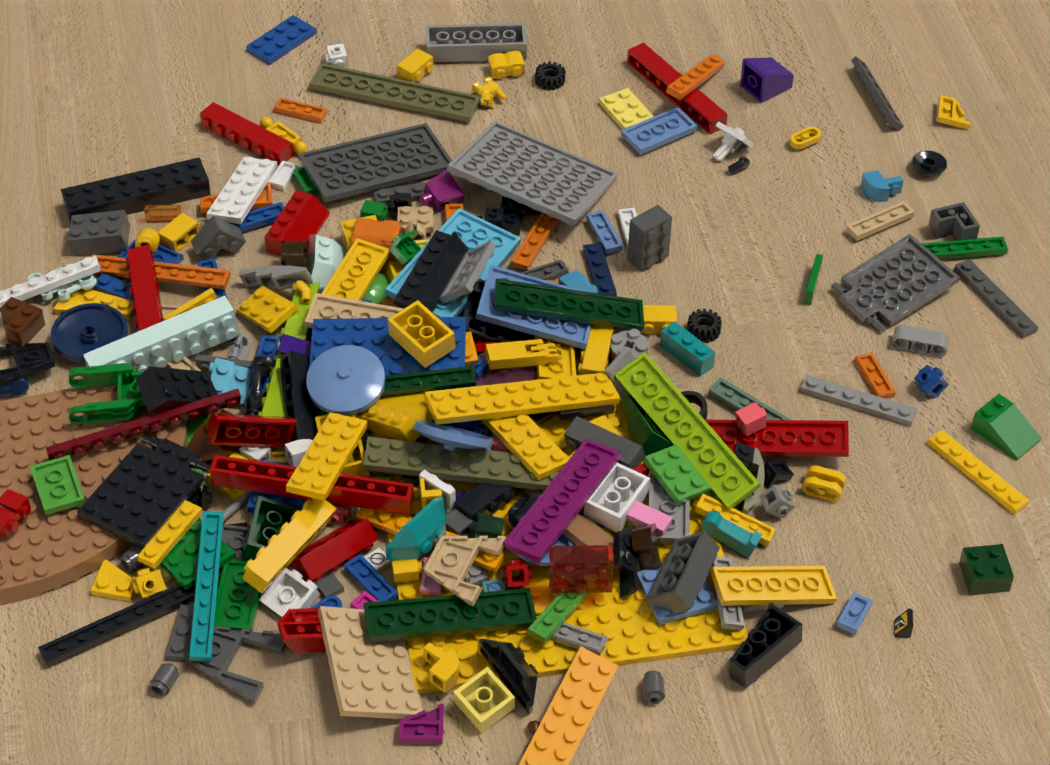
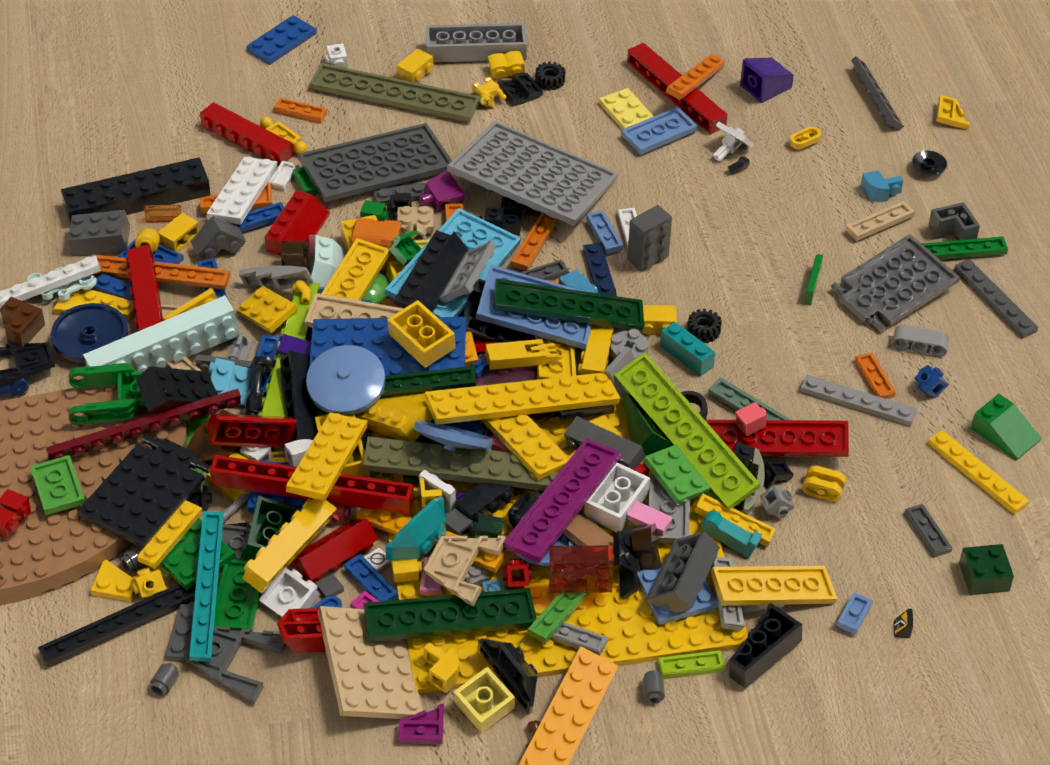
(520, 89): none -> black slope
(691, 664): none -> lime tile
(928, 530): none -> dark grey tile

